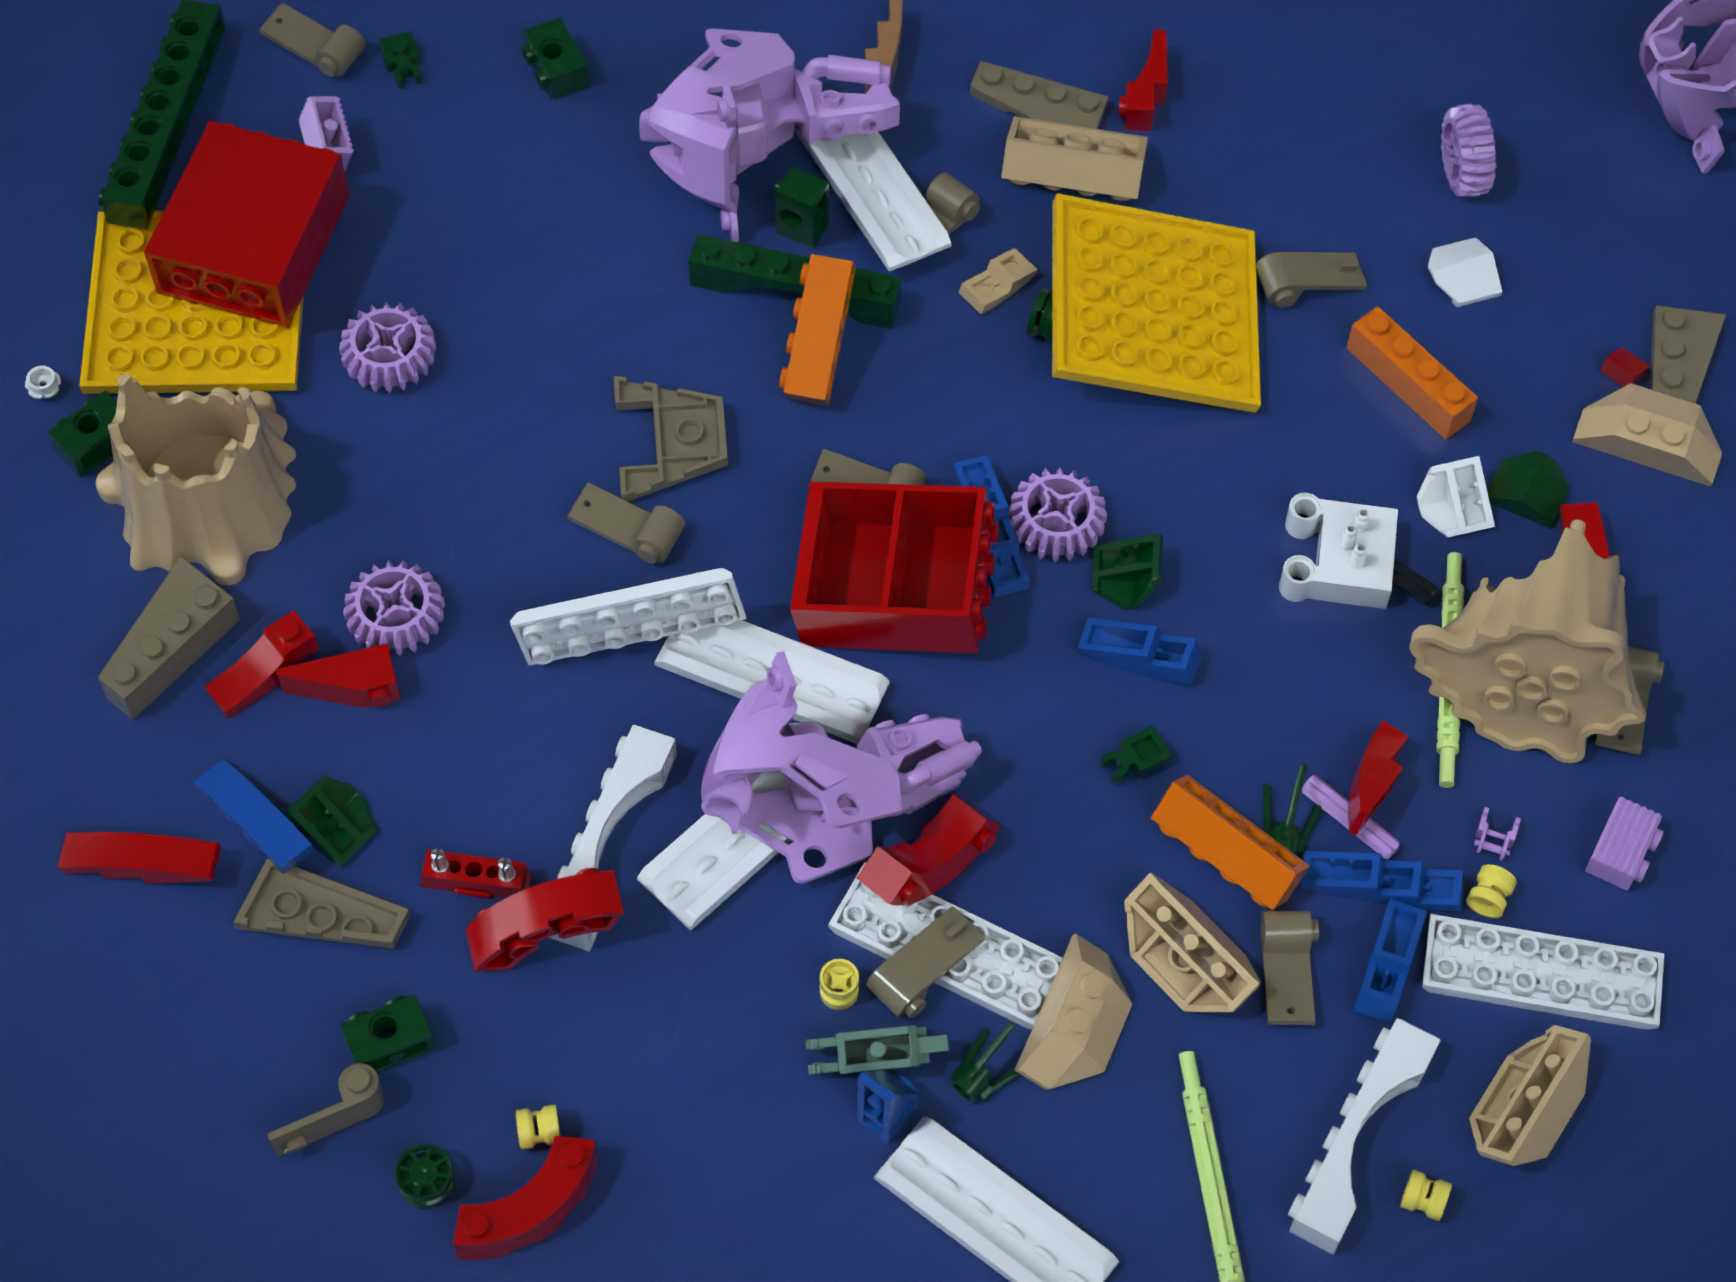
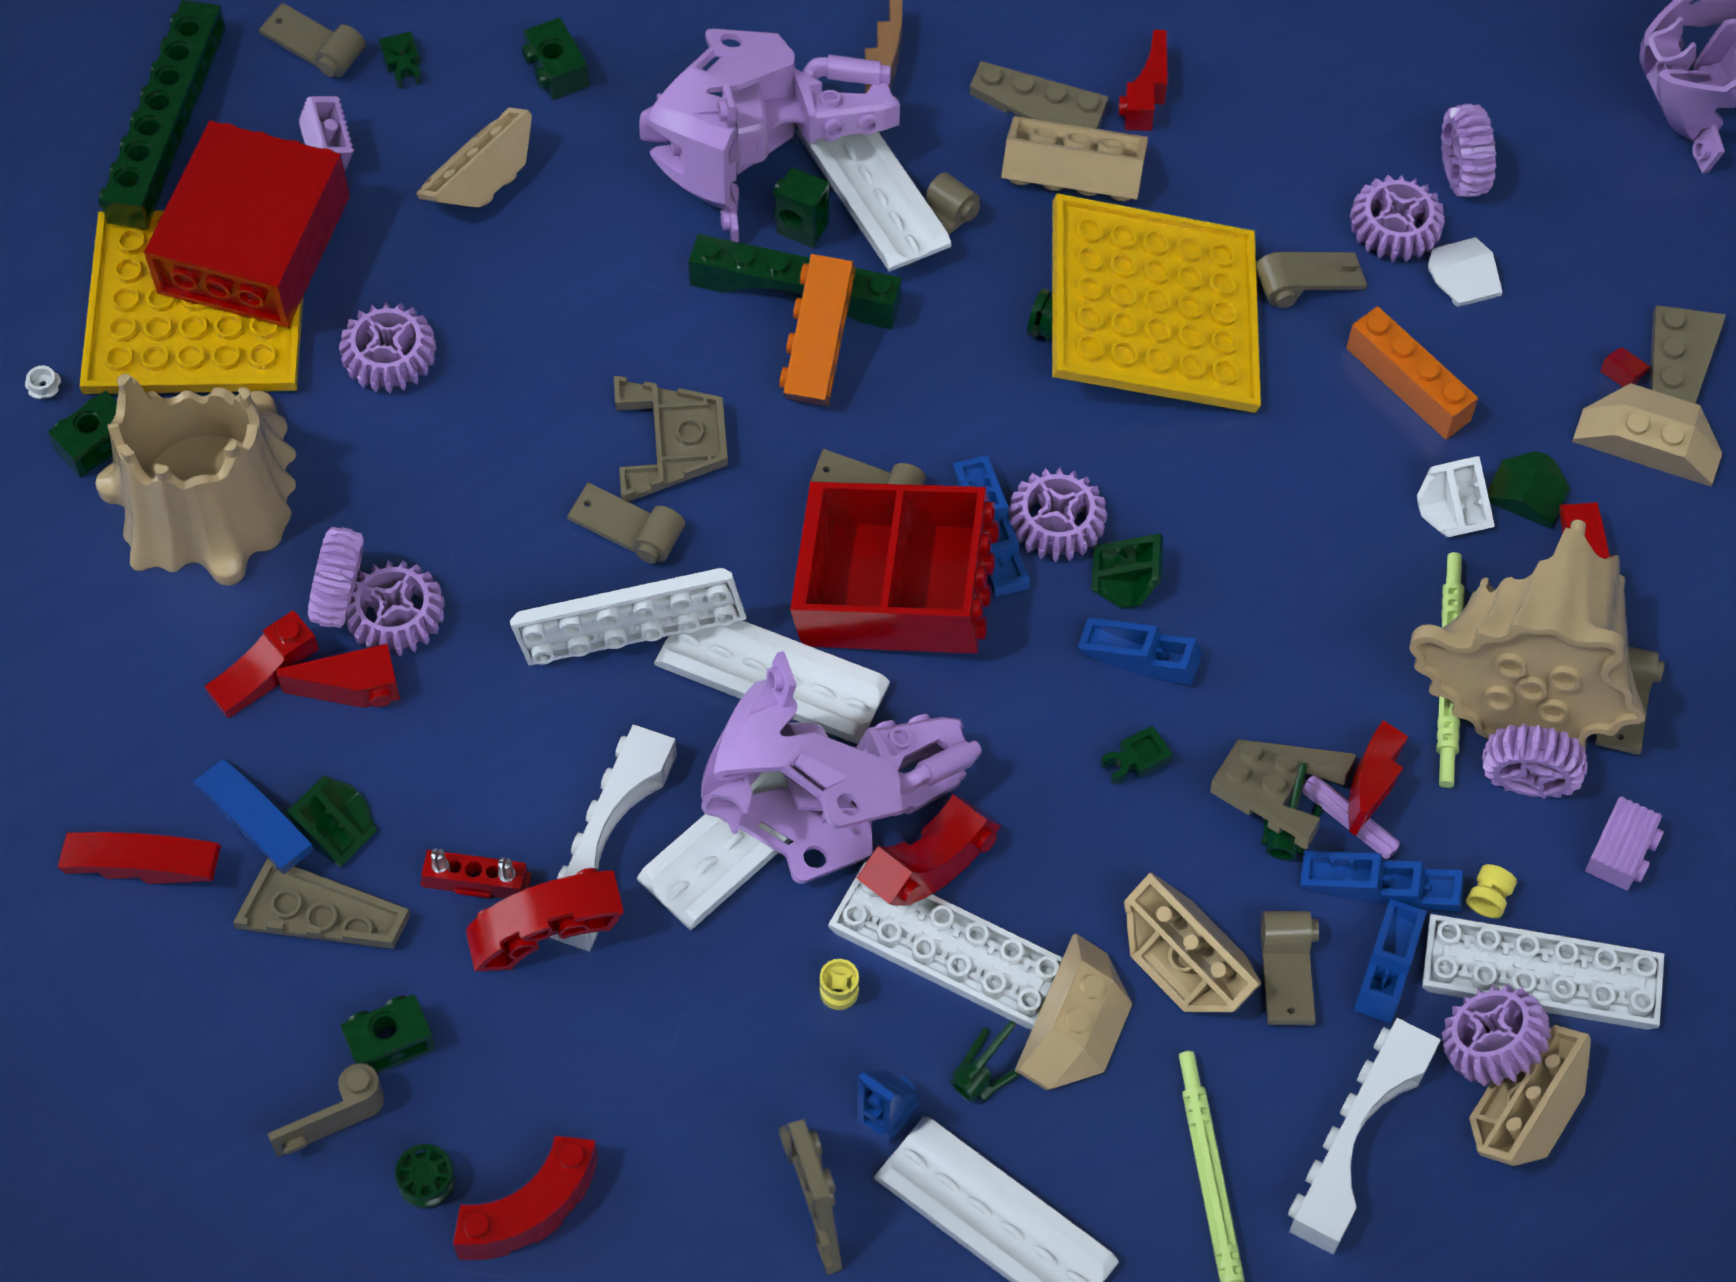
(167, 638): dark tan wedge -> none
(335, 576): none -> lavender gear
(482, 163): none -> tan wedge
(547, 1126): light yellow wheel -> none
(818, 1188): none -> dark tan wing
(878, 1049): sand green hinge -> none
(909, 972): dark tan door -> none
(1000, 281): tan slope -> none
(1229, 842): orange brick -> none
(1262, 780): none -> dark tan wing
(1352, 555): white piece -> none
(1399, 208): none -> lavender gear
(1416, 1192): light yellow wheel -> none
(1498, 1043): none -> lavender gear
(1508, 839): lavender piece -> none
(1535, 761): none -> lavender gear

